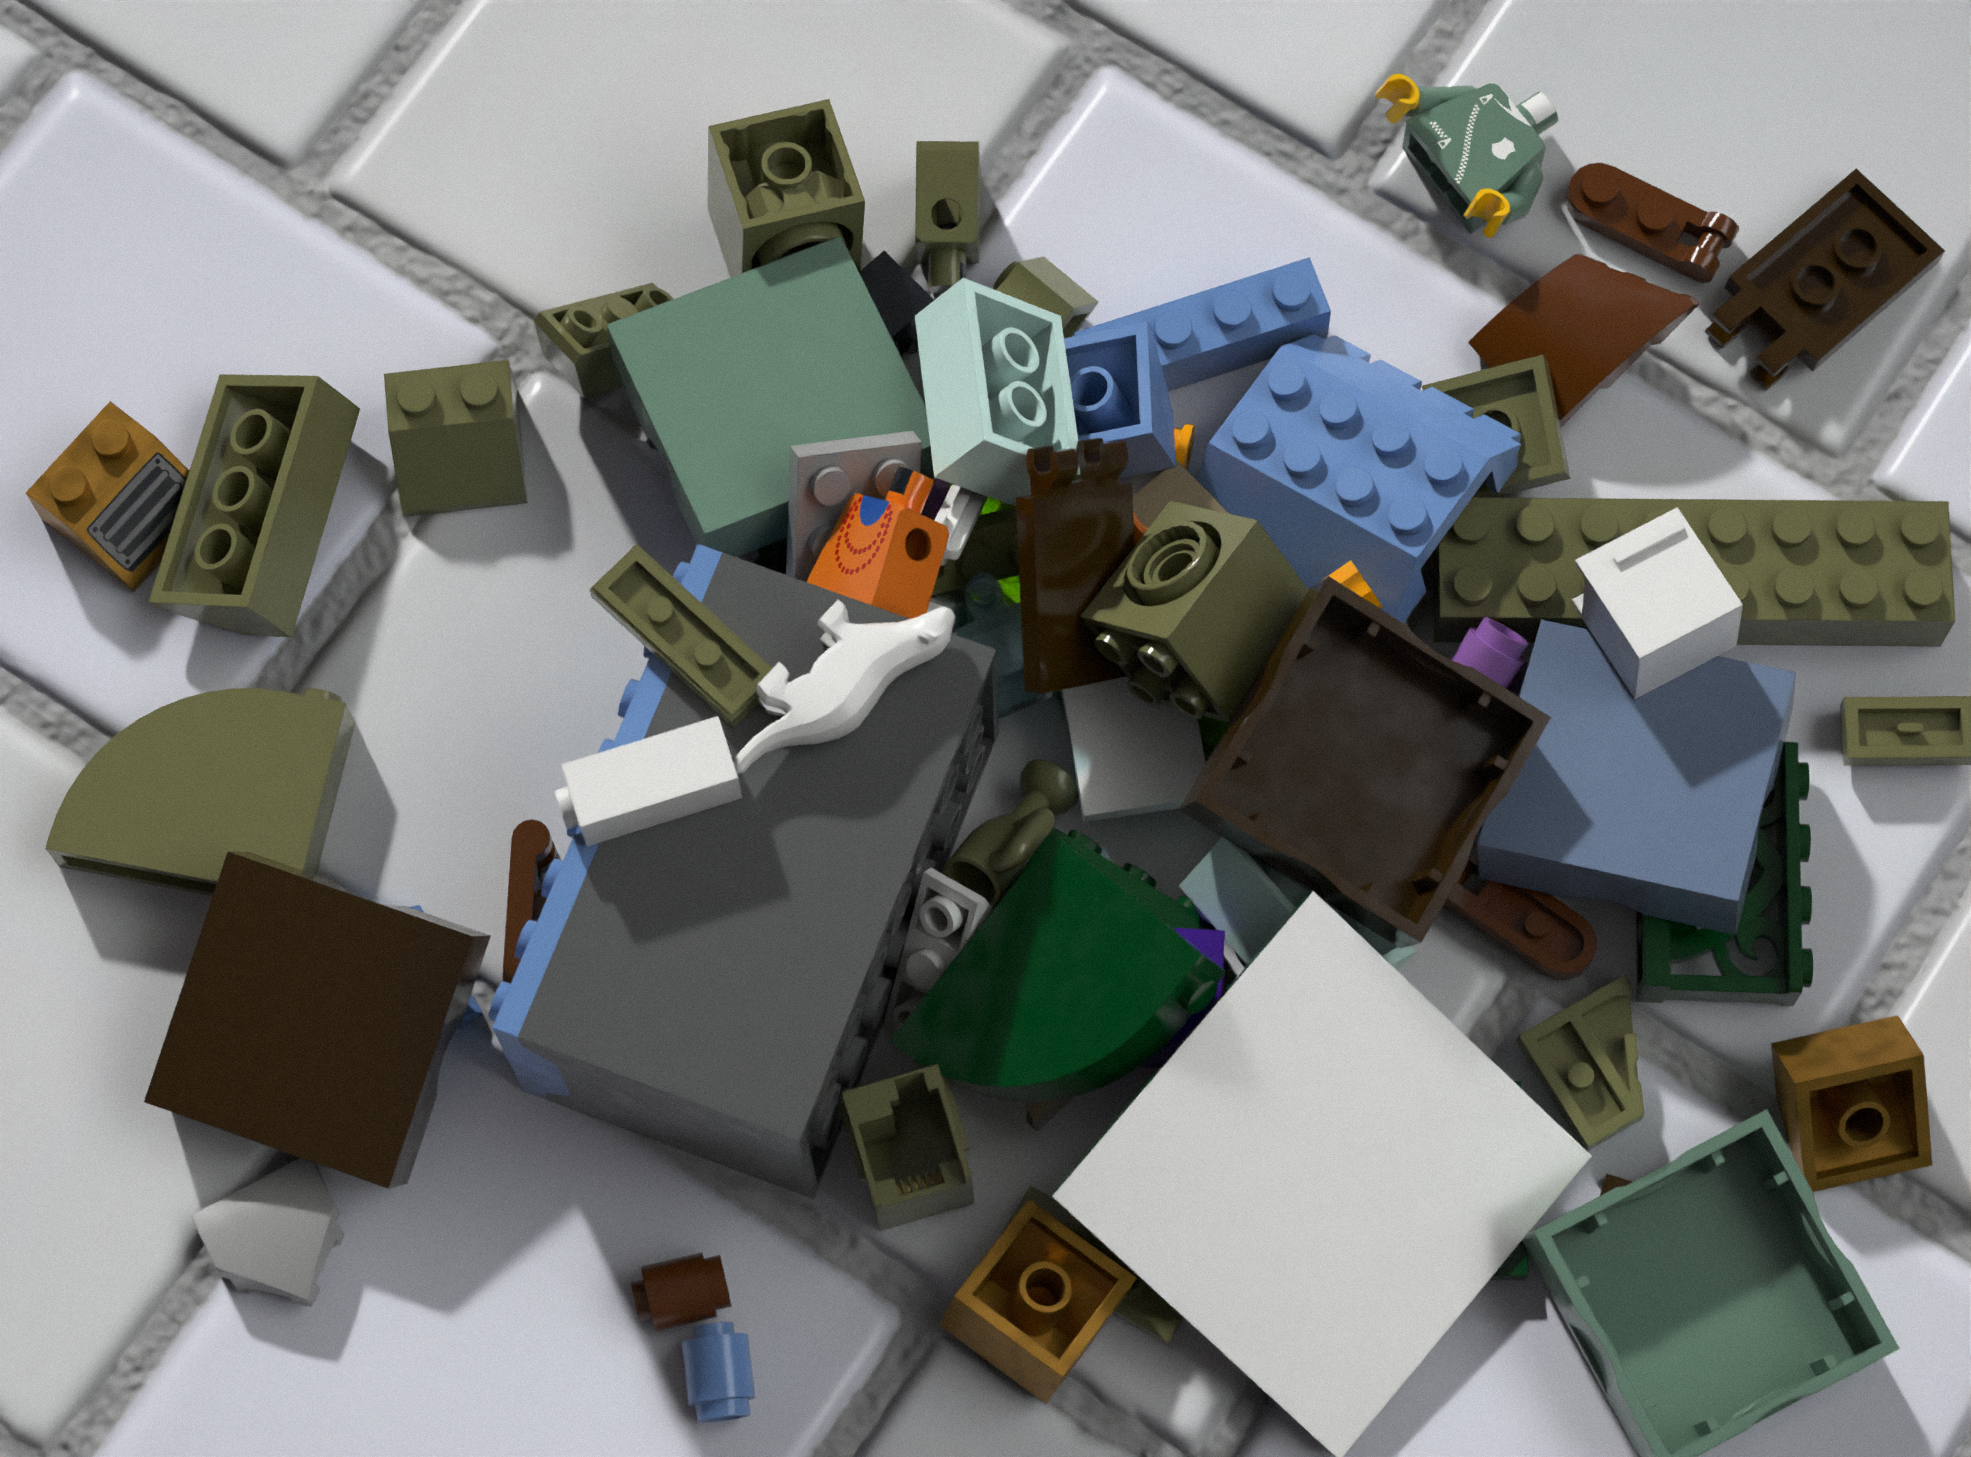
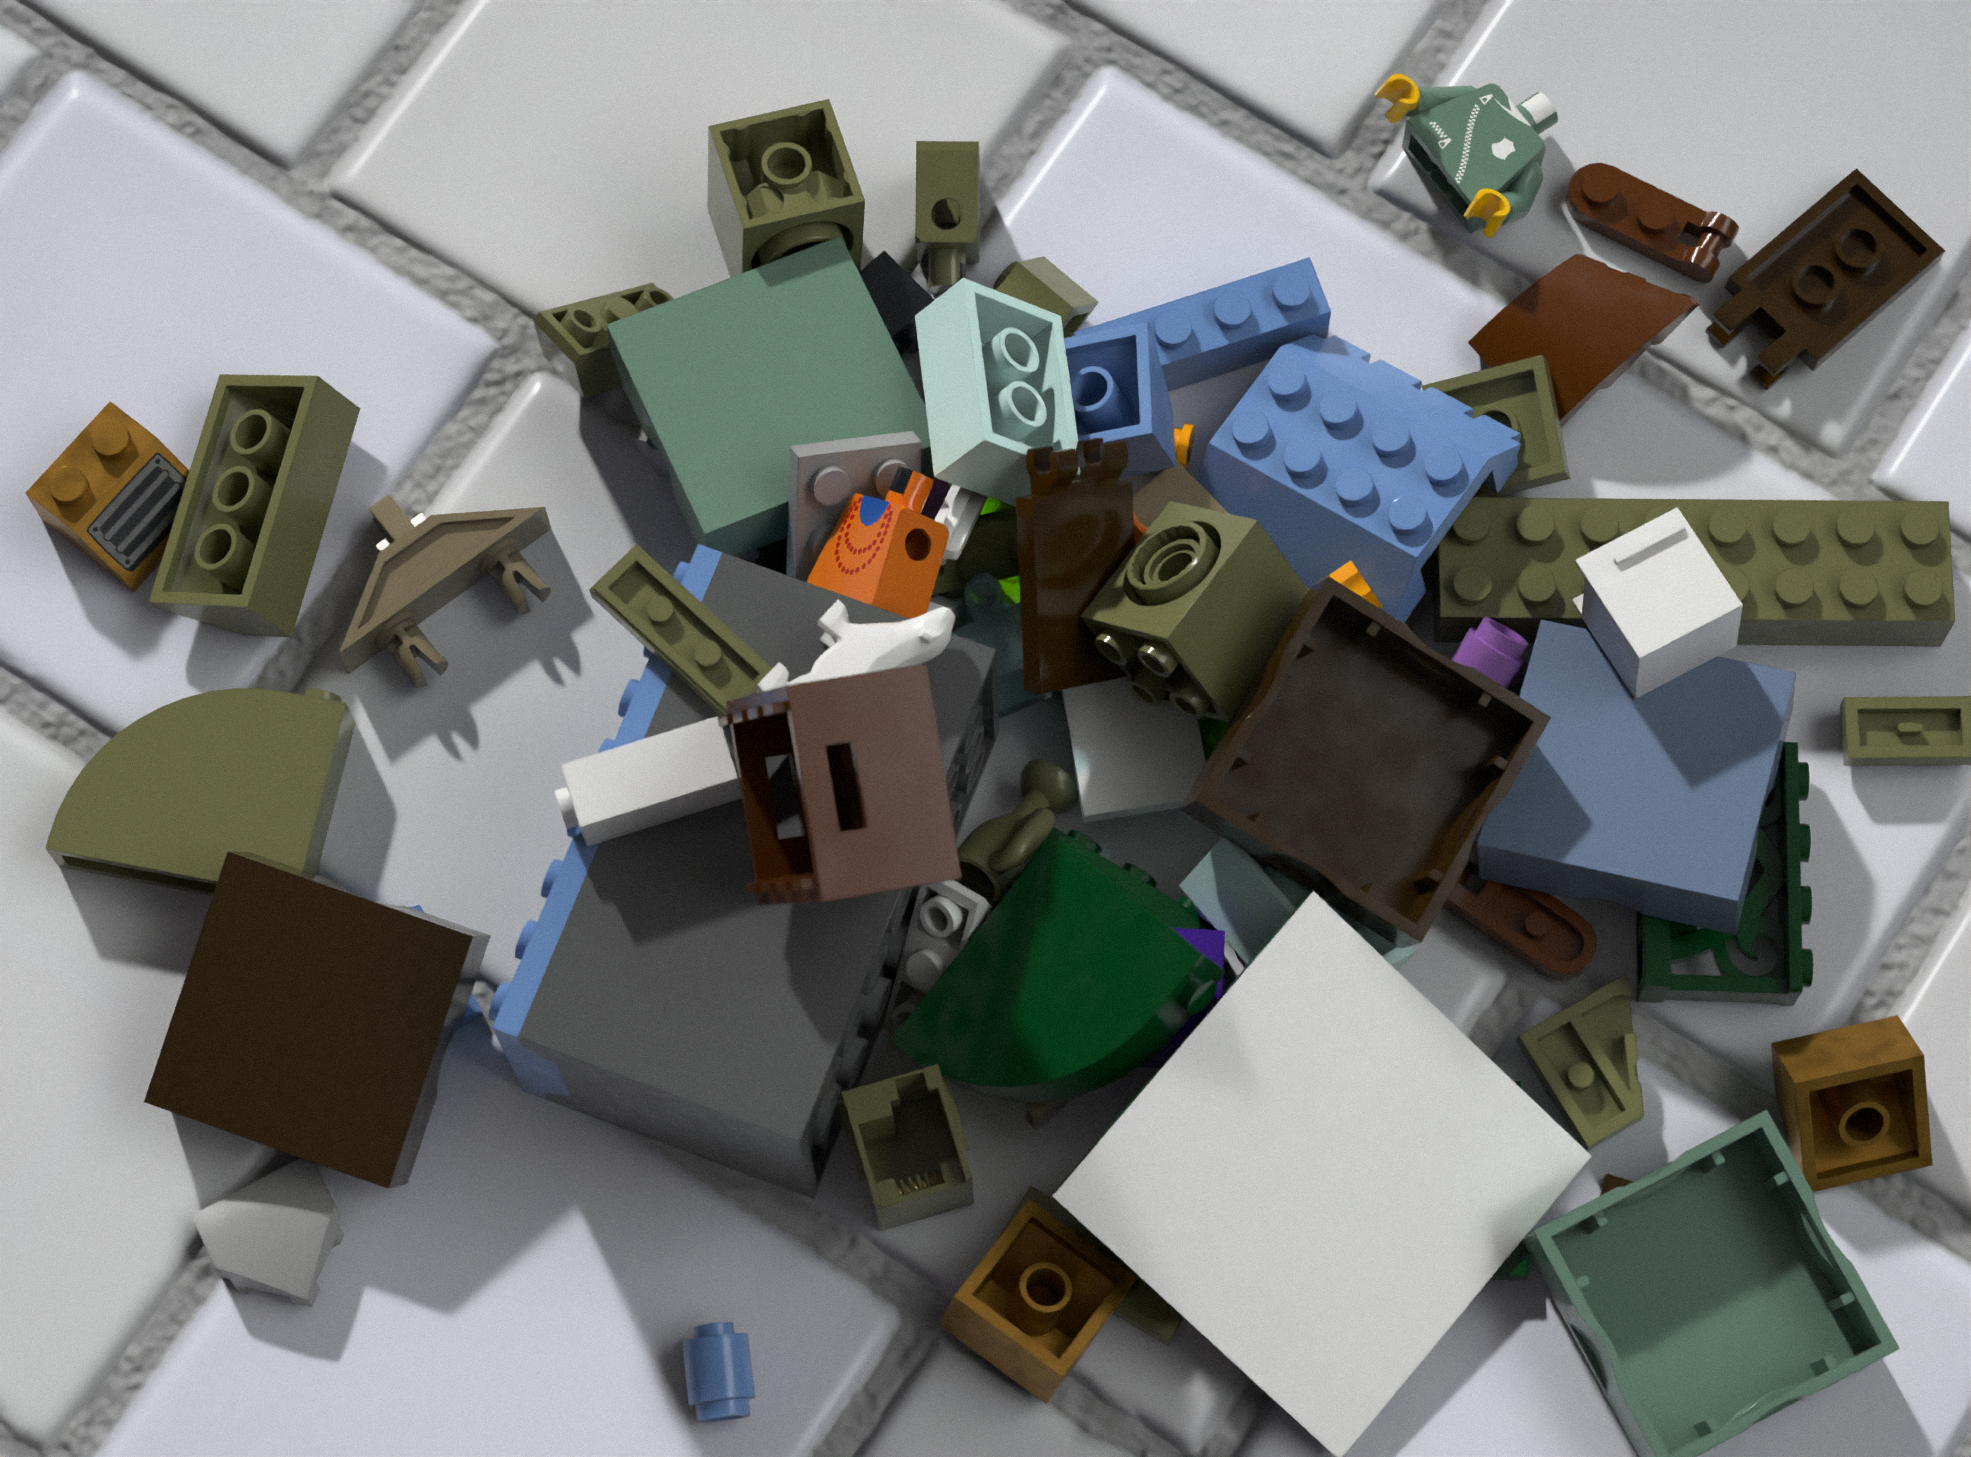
(430, 564): none -> dark tan connector
(456, 438): olive slope -> none
(529, 860): reddish brown plate -> none
(681, 1291): reddish brown brick -> none
(862, 785): none -> reddish brown container

